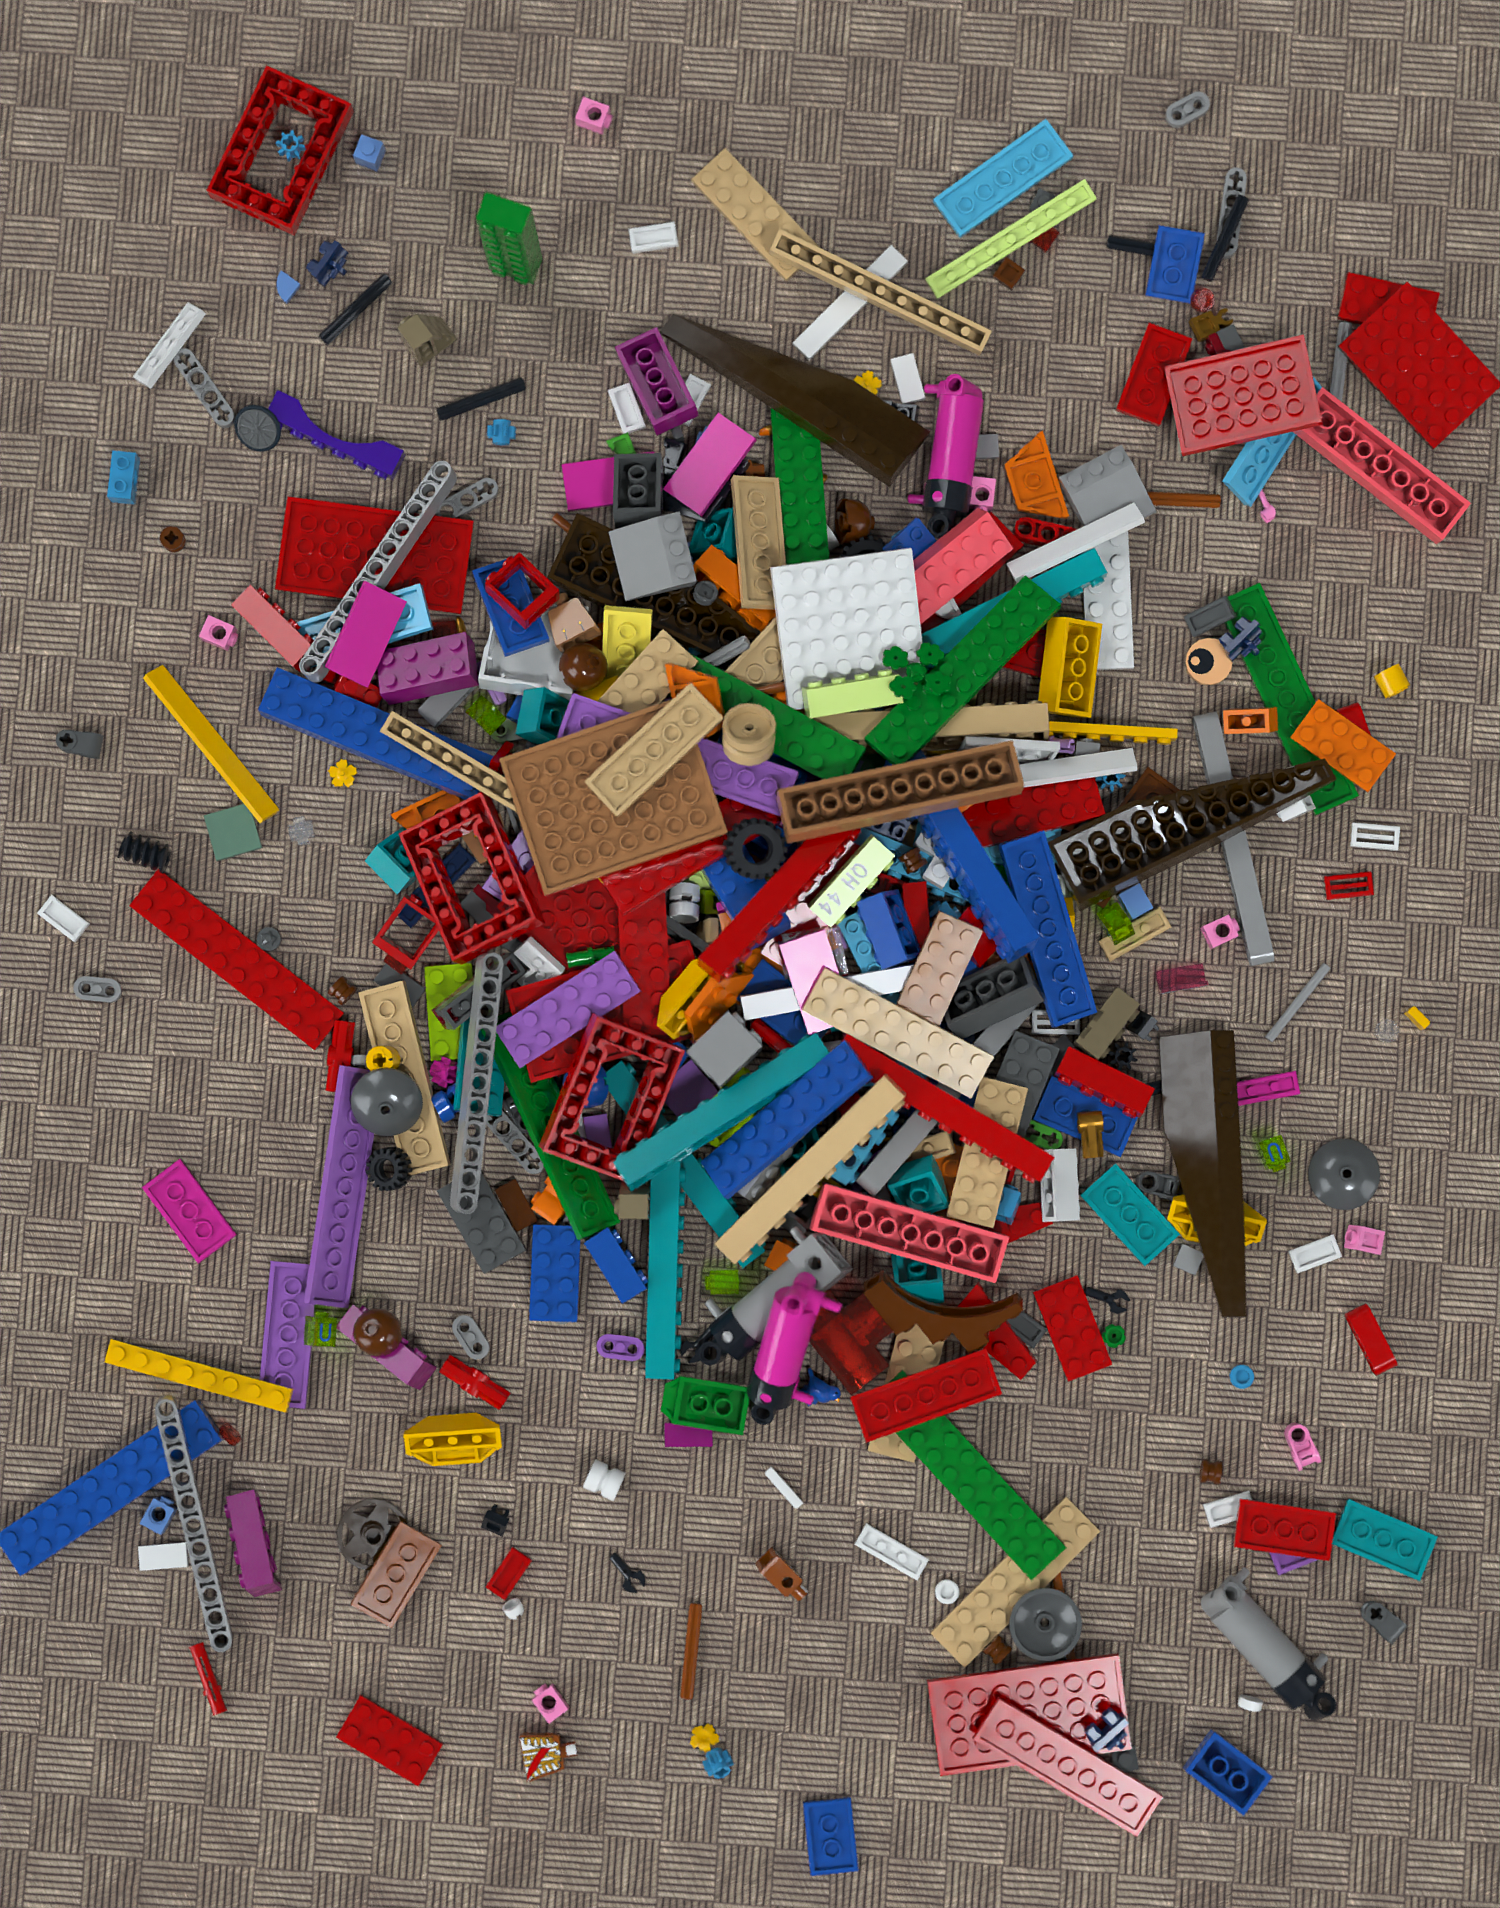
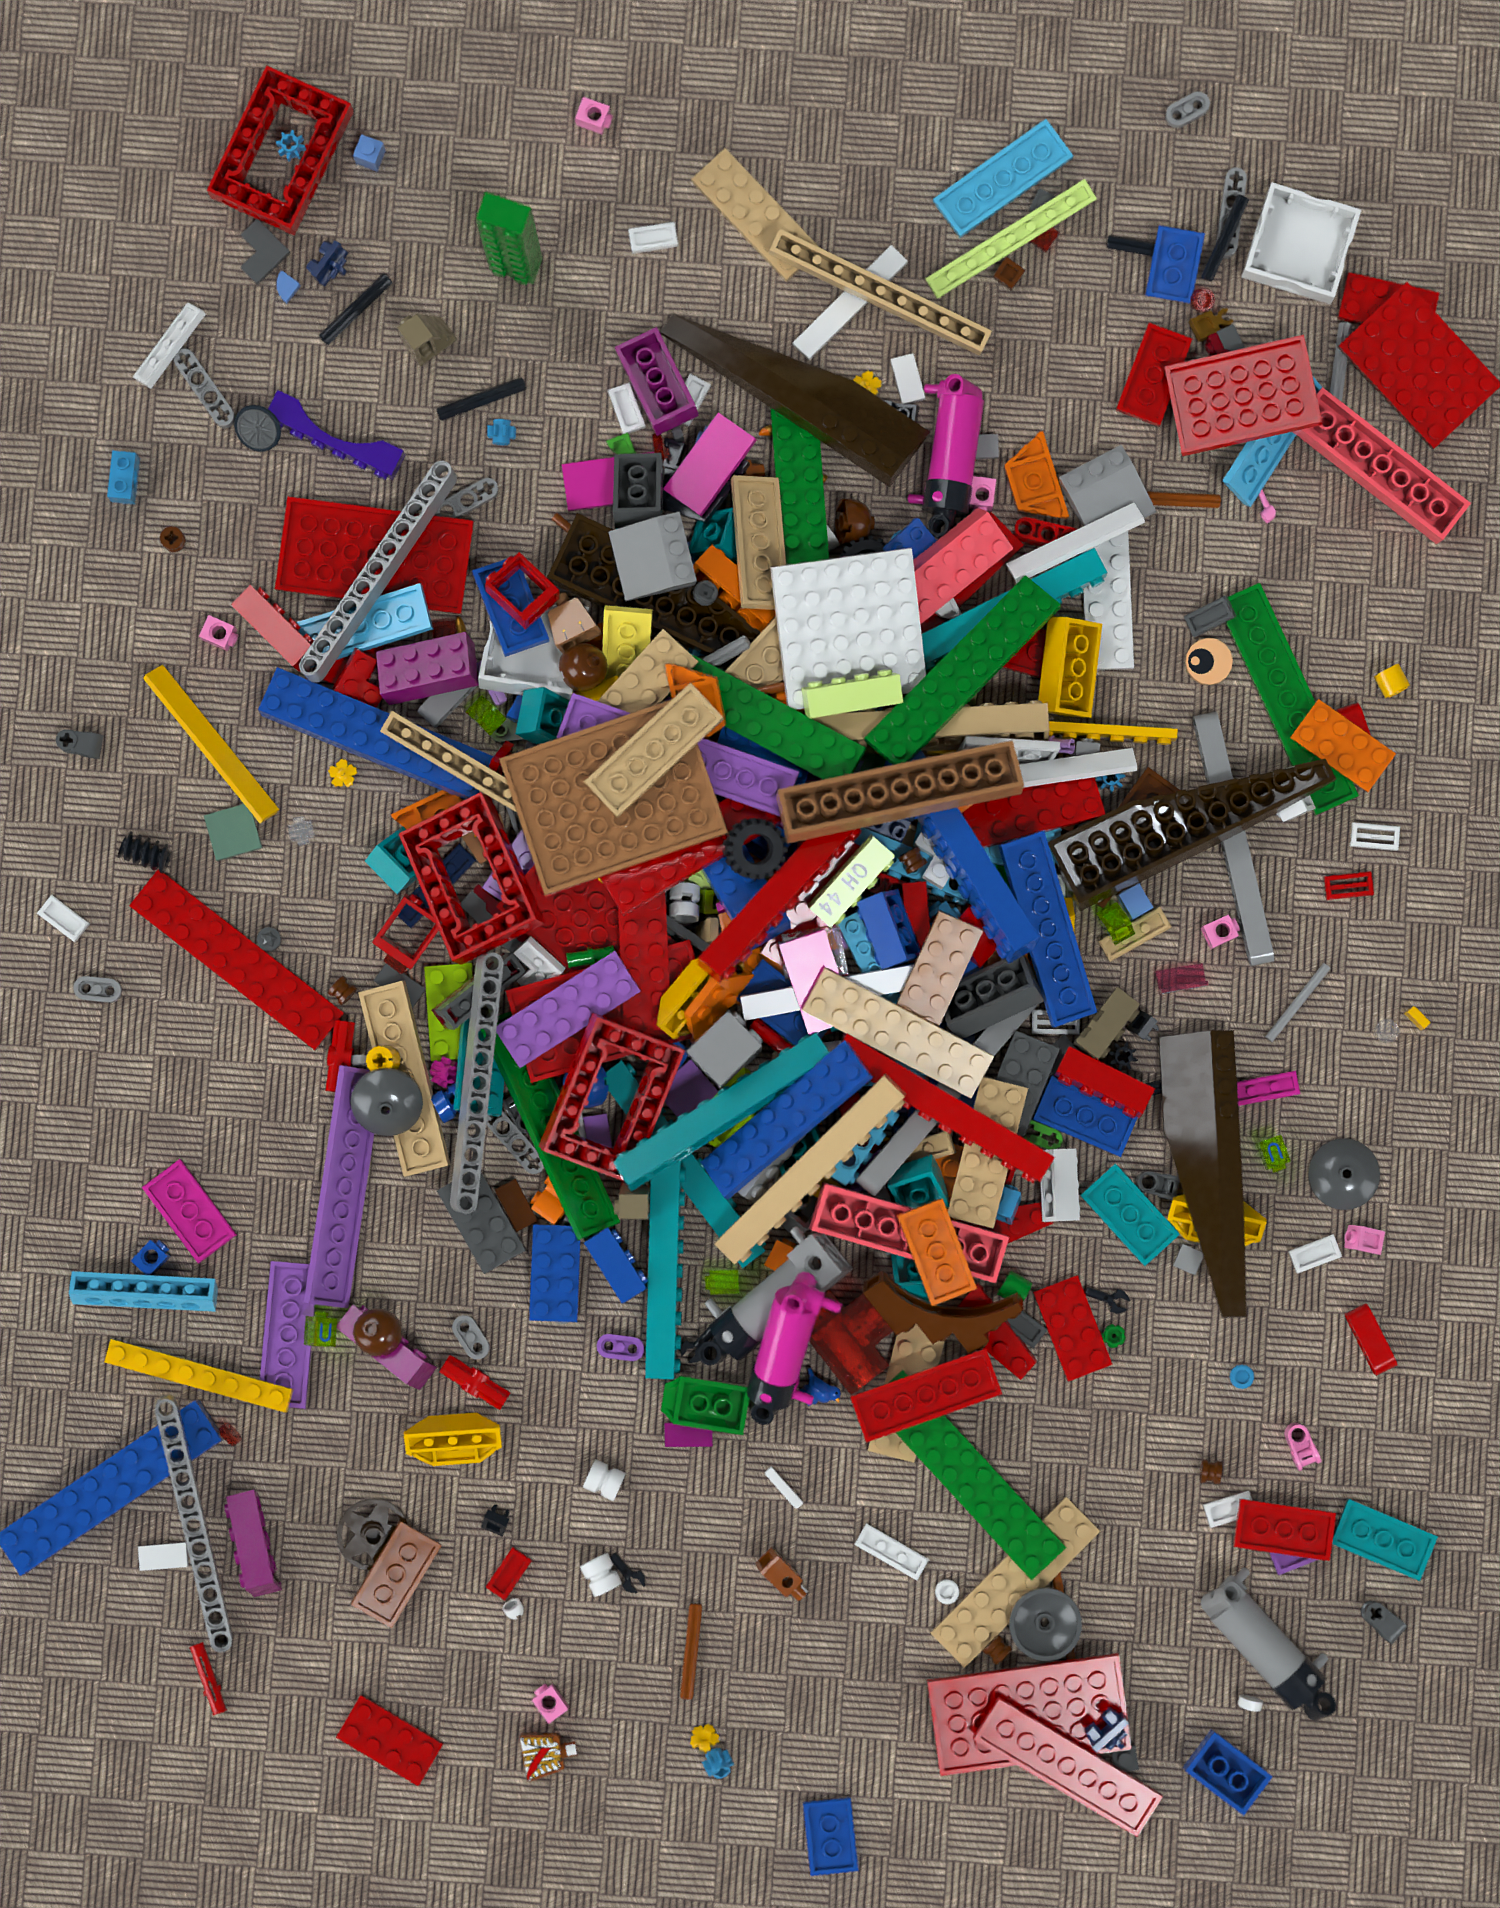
(142, 1262): none -> blue brick
(143, 1291): none -> medium azure brick
(149, 1519): medium blue brick -> none
(268, 253): none -> dark grey tile
(365, 634): dark pink tile -> none
(377, 1169): black tyre -> none
(600, 1574): none -> white wheel
(658, 445): none -> clear red tile
(748, 734): tan wheel -> none
(916, 671): green plant -> none
(936, 1252): none -> orange plate
(1014, 1283): none -> green piece
(1091, 1128): pearl gold piece -> none
(1245, 642): dark blue hips -> none
(1250, 720): orange brick -> none
(1301, 243): none -> white tile

